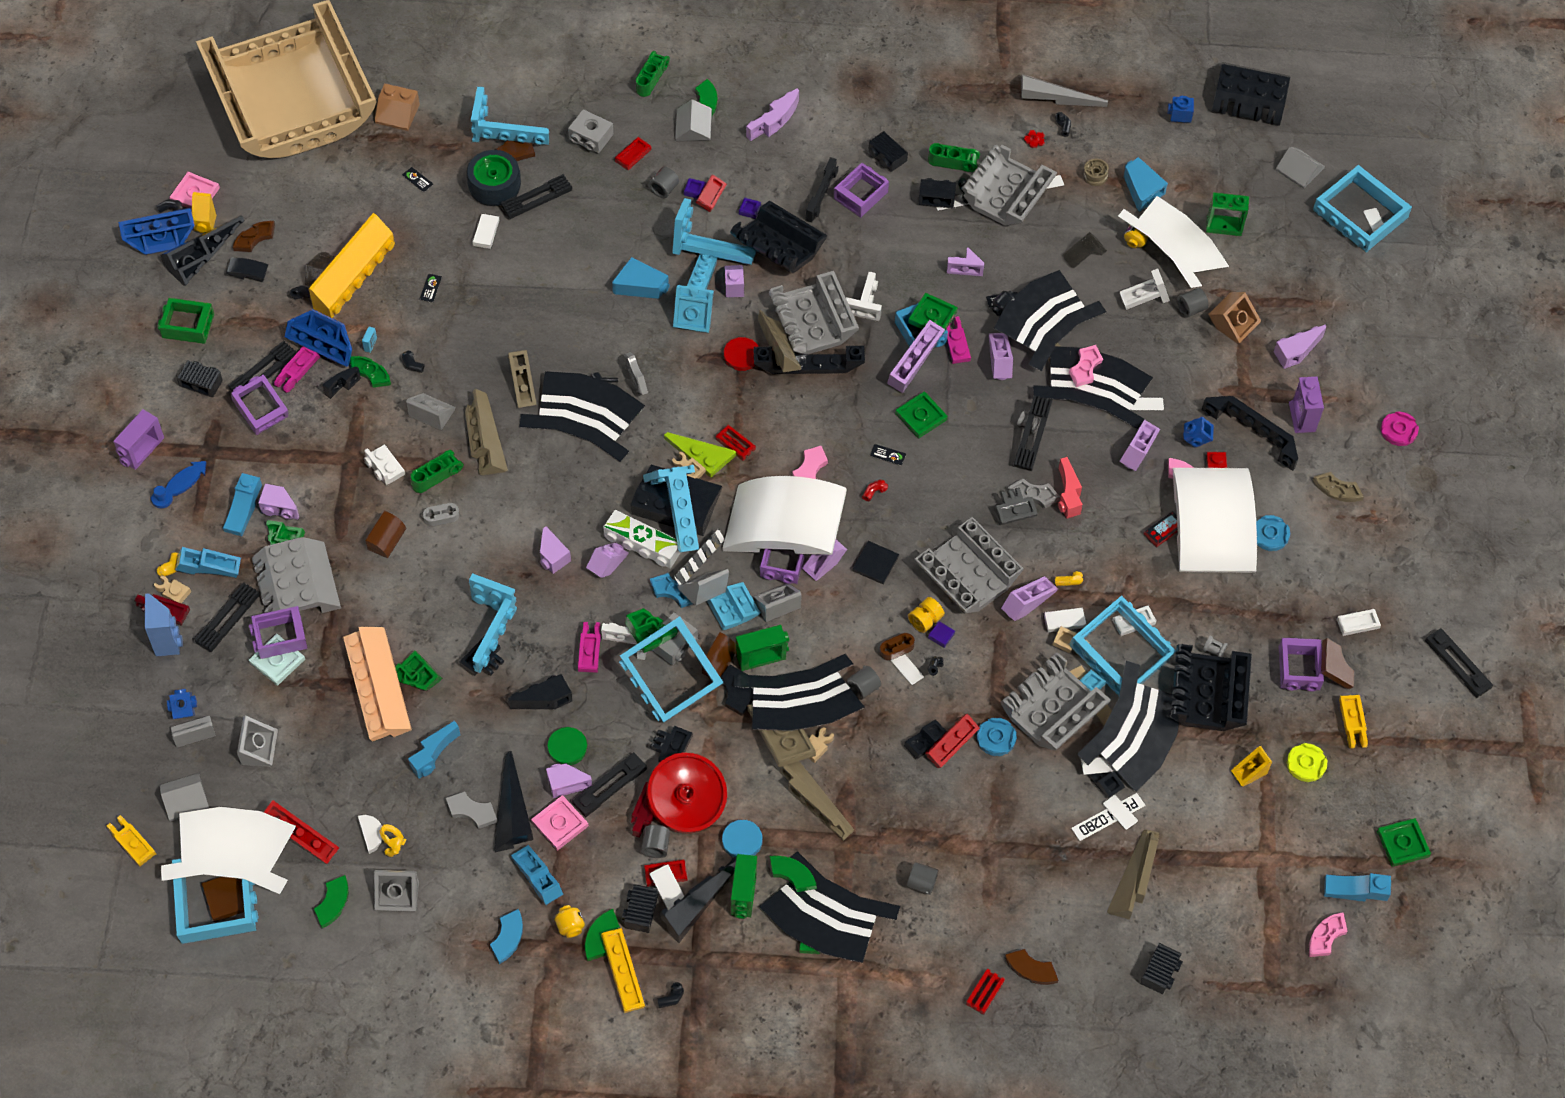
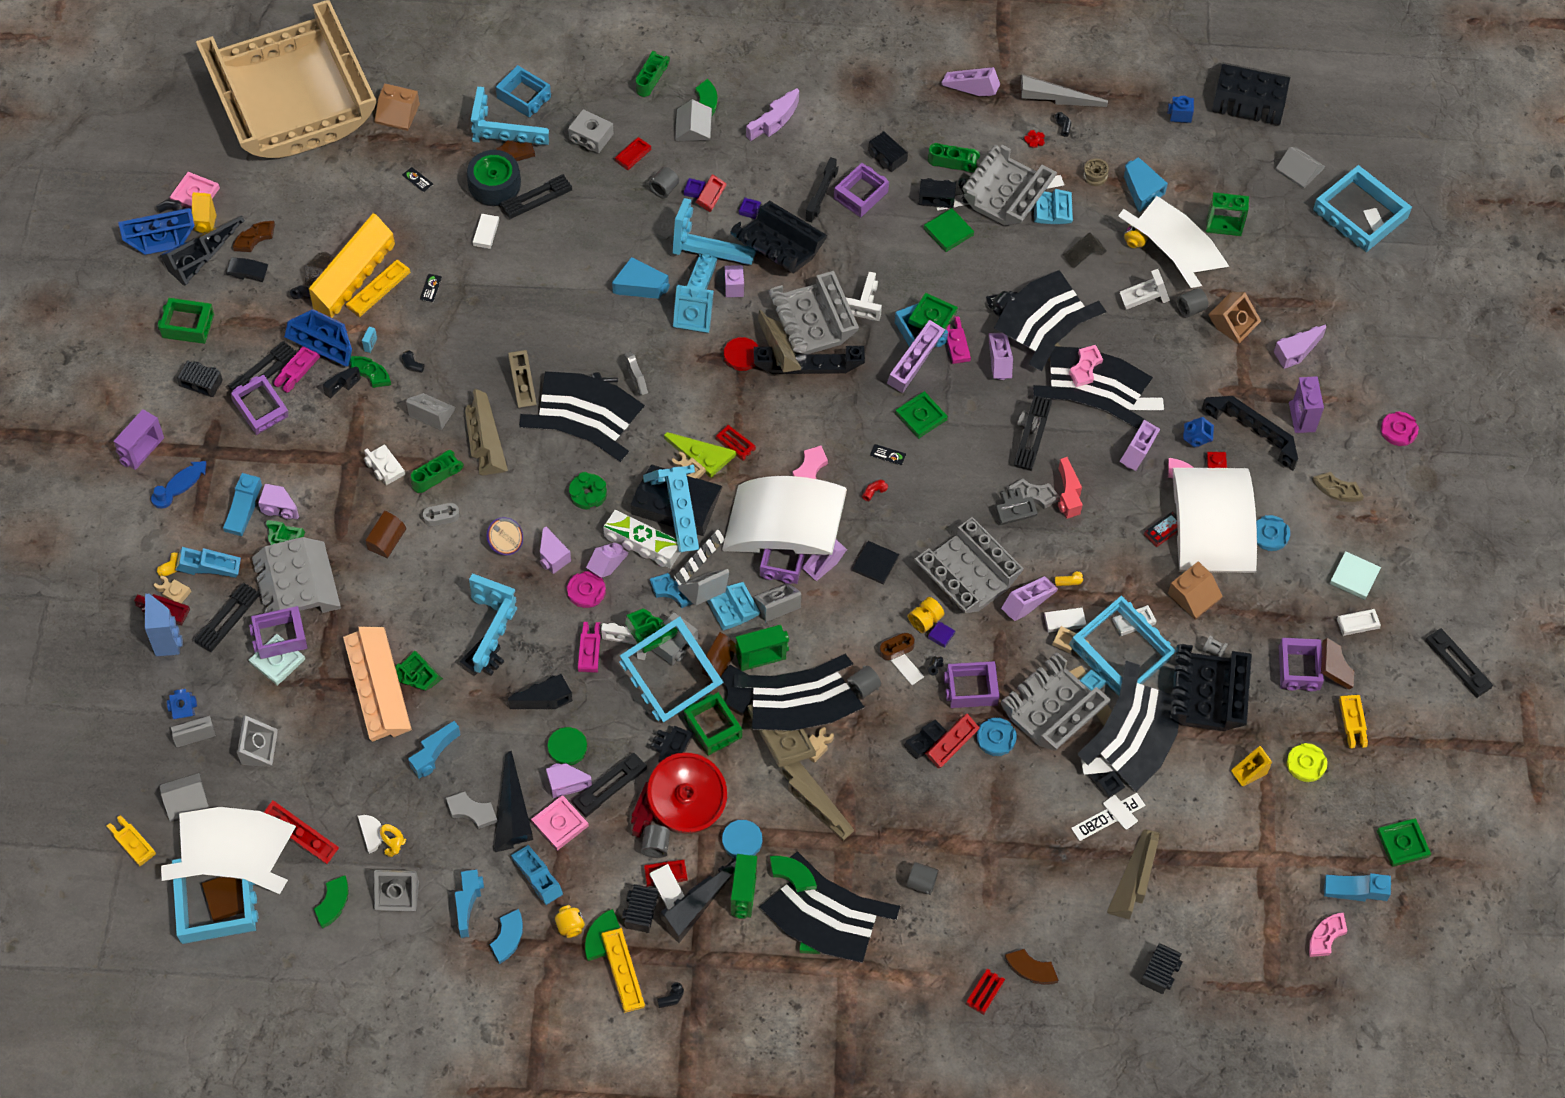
(378, 288): none -> yellow tile
(465, 899): none -> dark azure slope
(504, 536): none -> piece
(512, 80): none -> dark azure window
(586, 589): none -> dark pink tile
(587, 481): none -> green plate
(723, 738): none -> green window
(949, 230): none -> green tile
(966, 266): lavender slope -> none
(972, 669): none -> medium lavender window
(976, 81): none -> lavender slope
(1054, 208): none -> medium azure slope
(1195, 590): none -> medium nougat slope
(1355, 575): none -> light aqua tile

